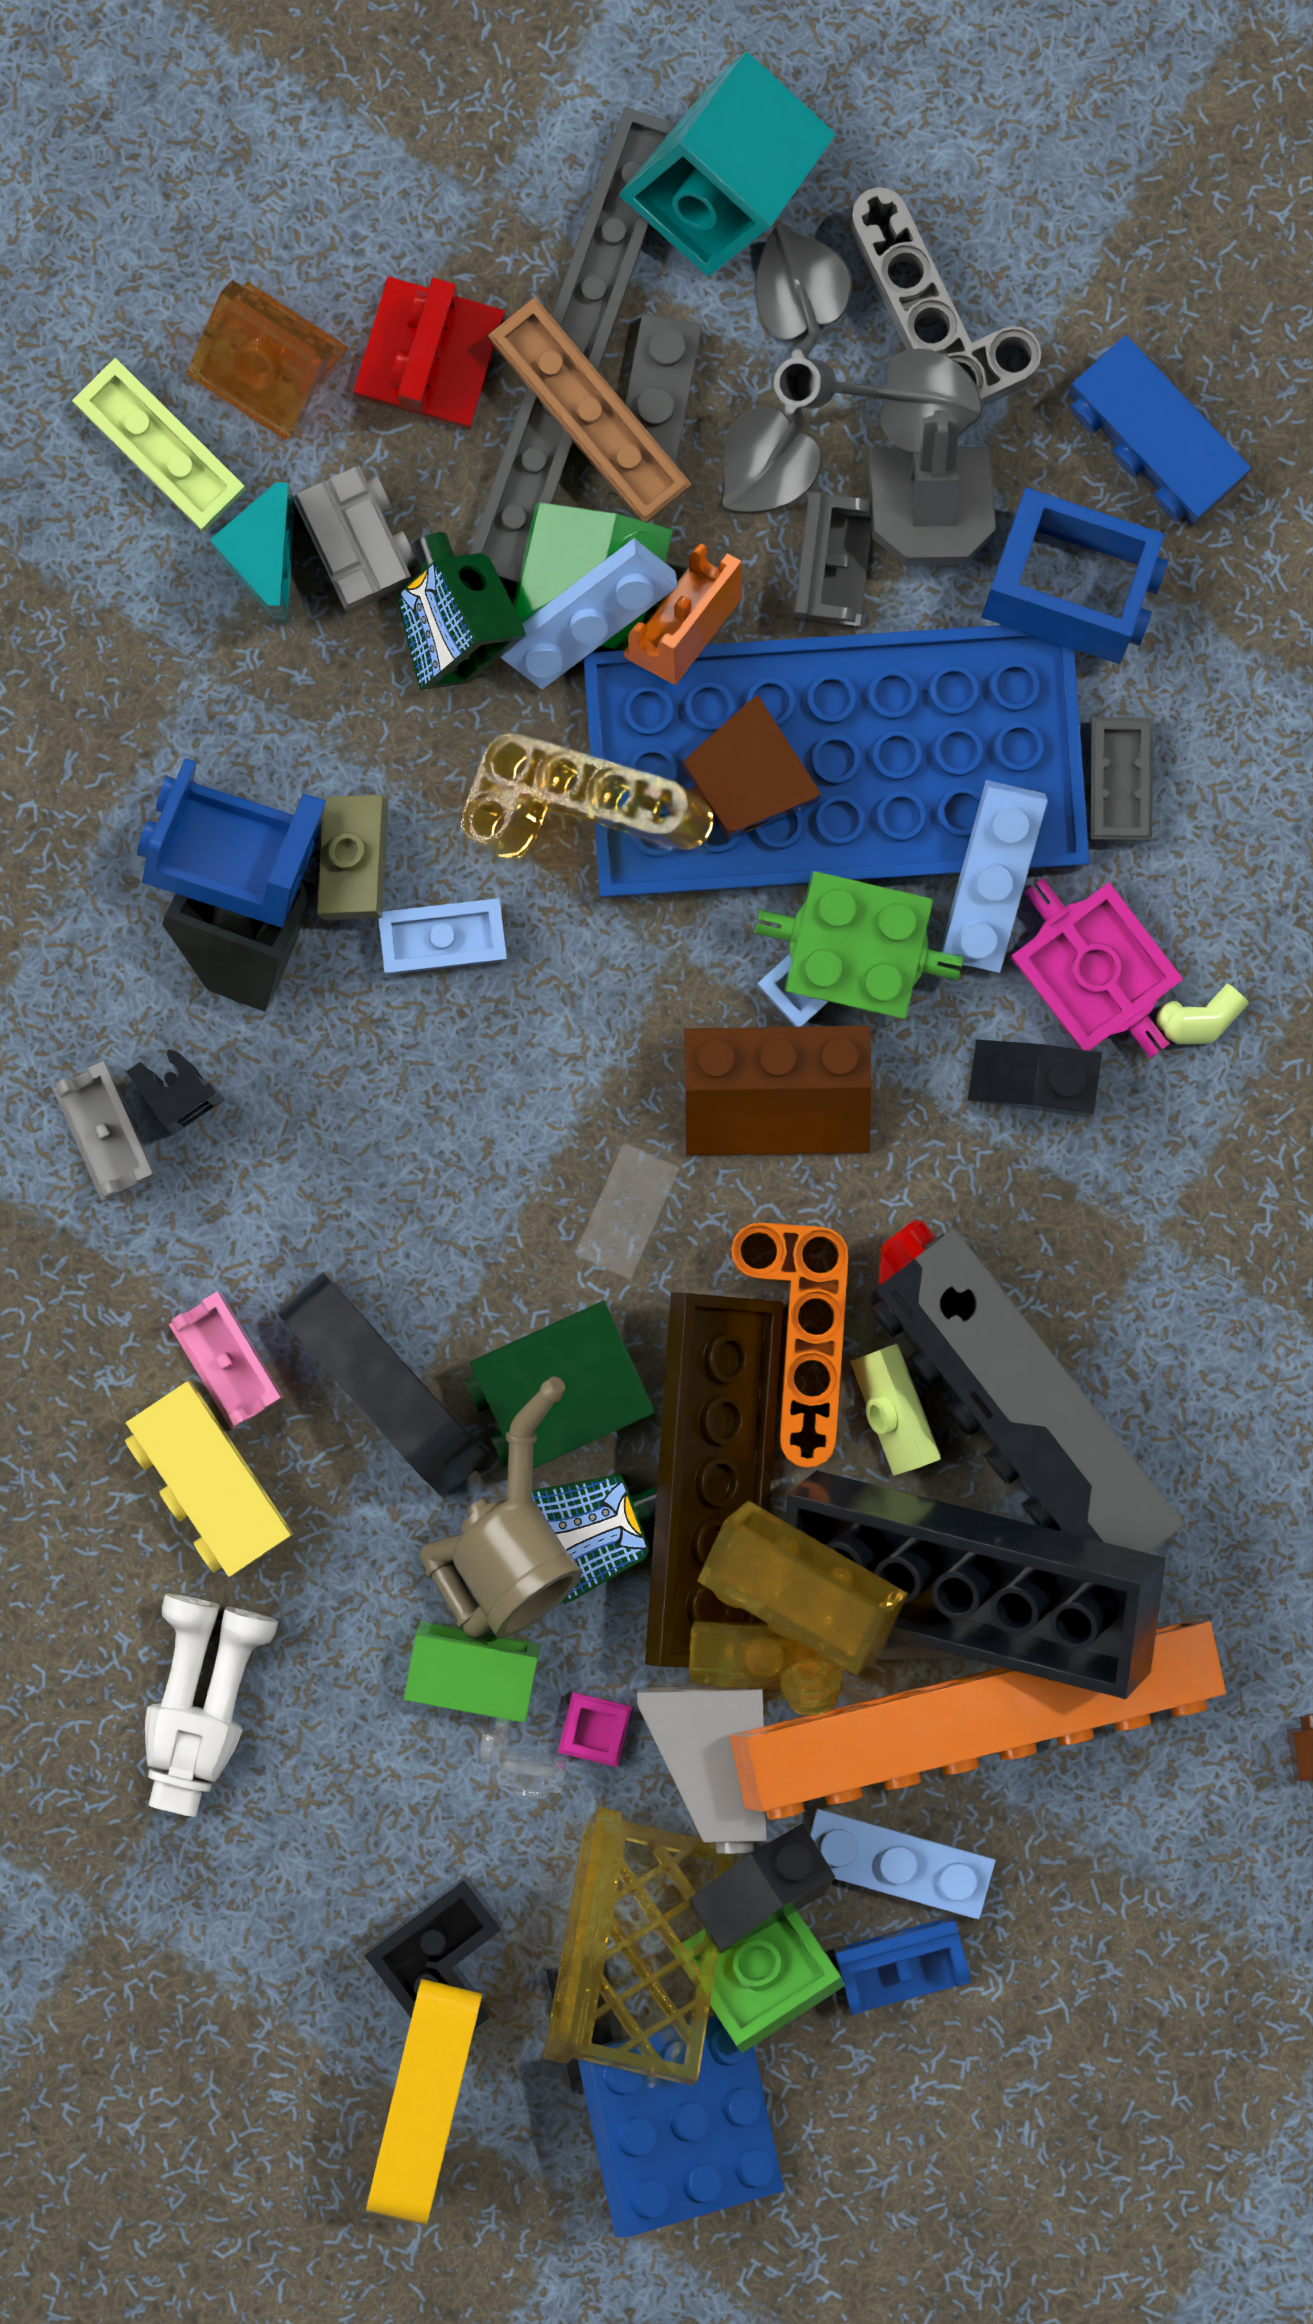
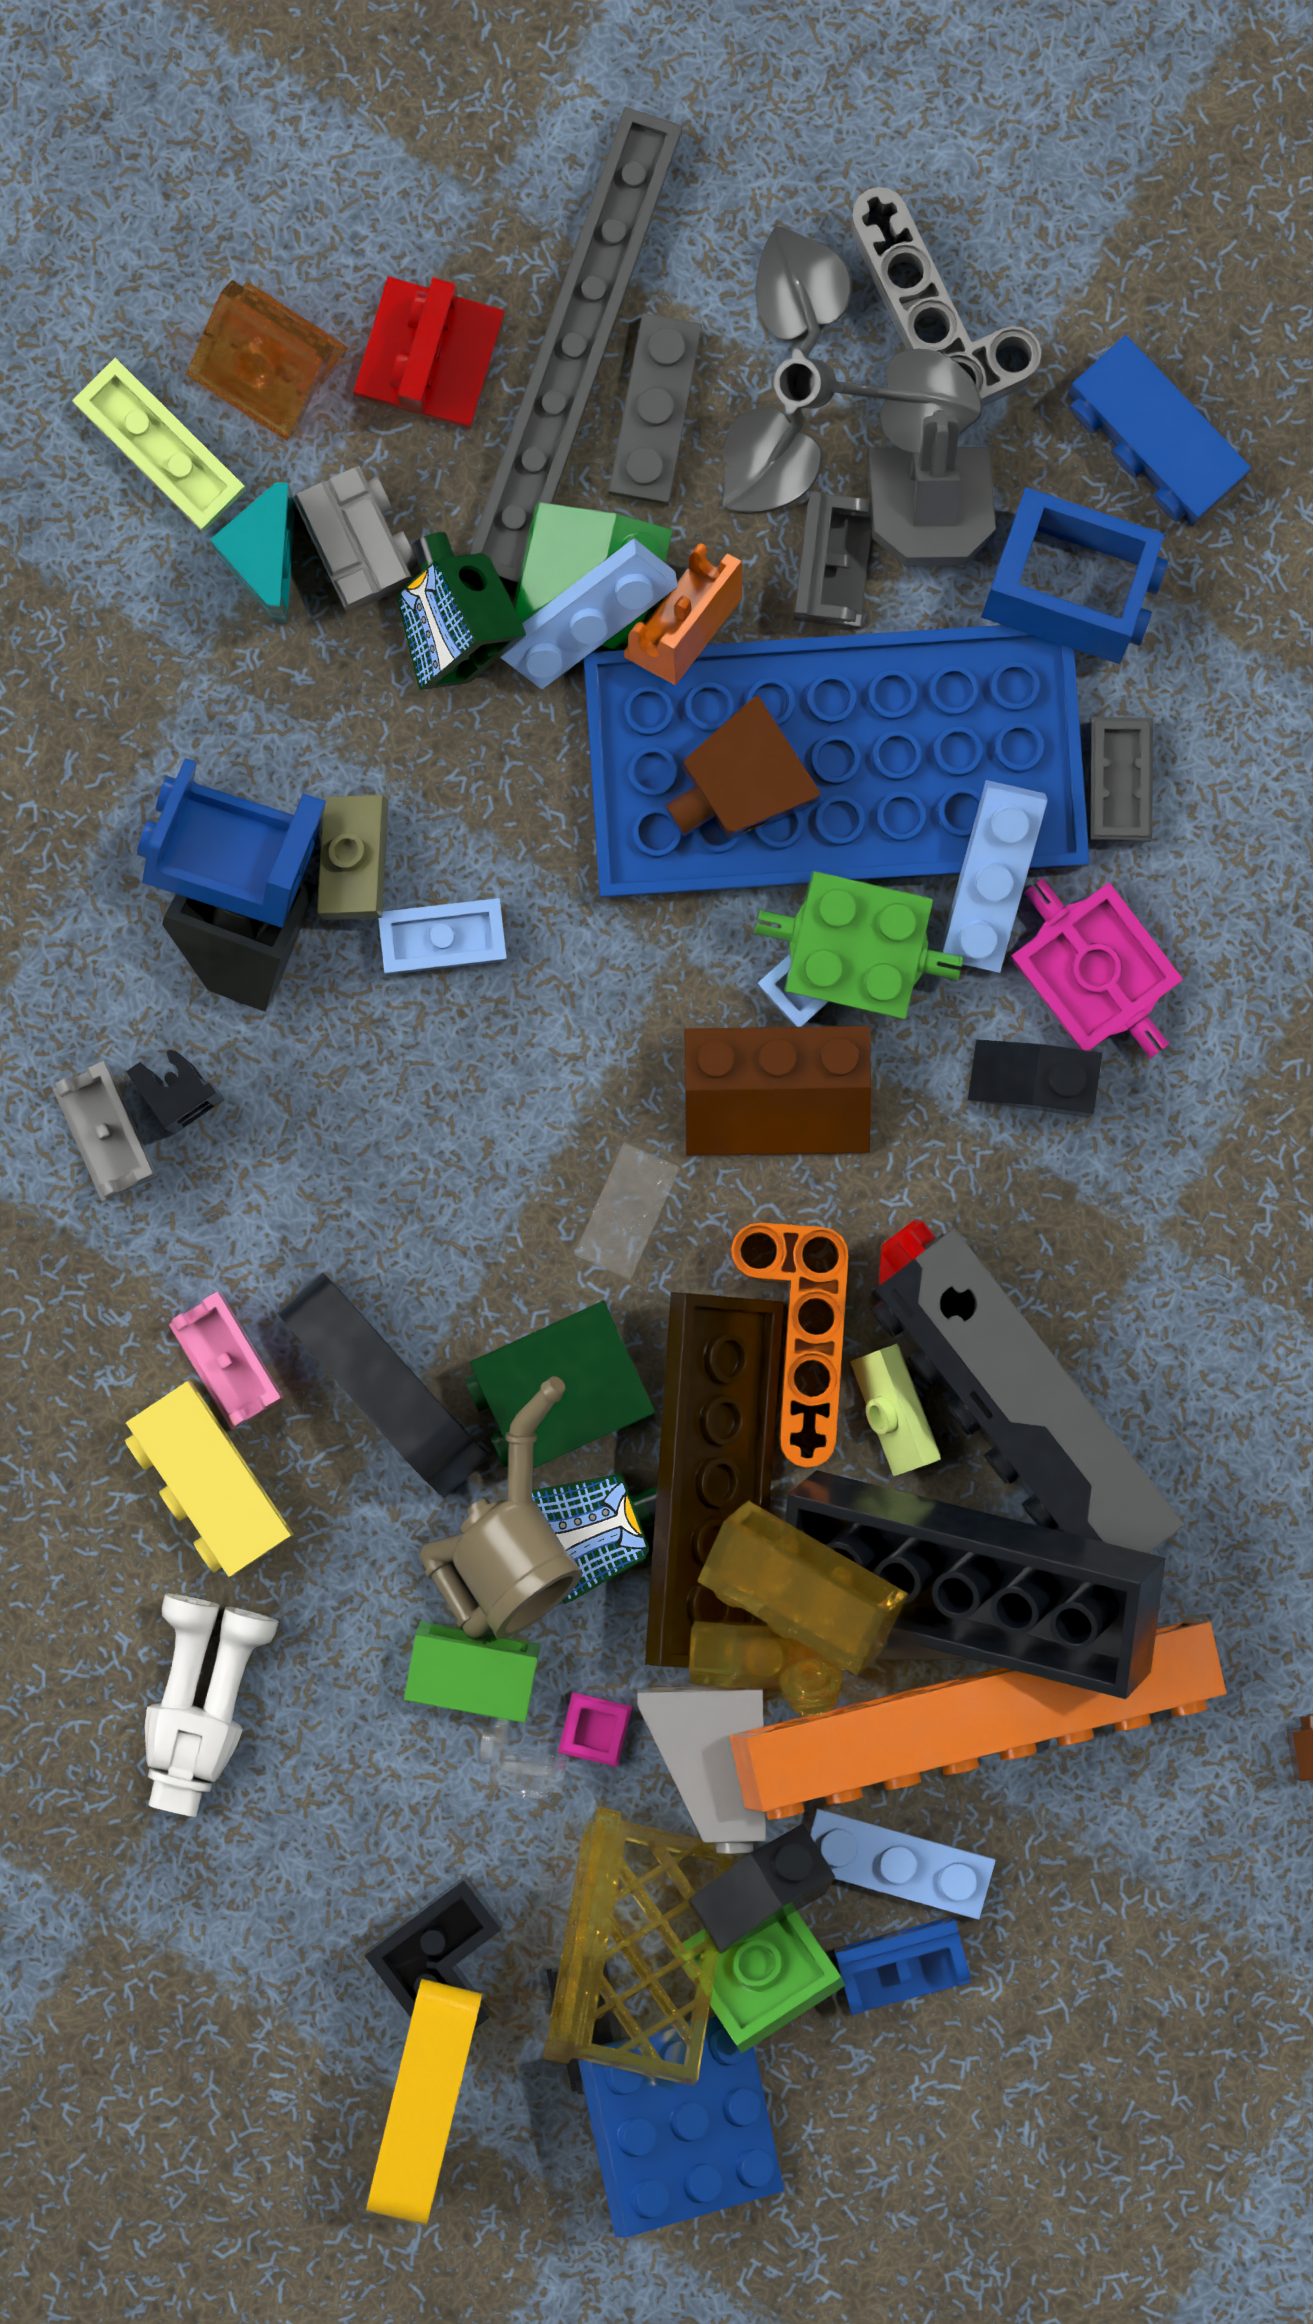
(589, 411): medium nougat tile -> none
(592, 798): clear yellow beam -> none
(728, 165): teal slope -> none
(1201, 1024): yellowish green arm -> none

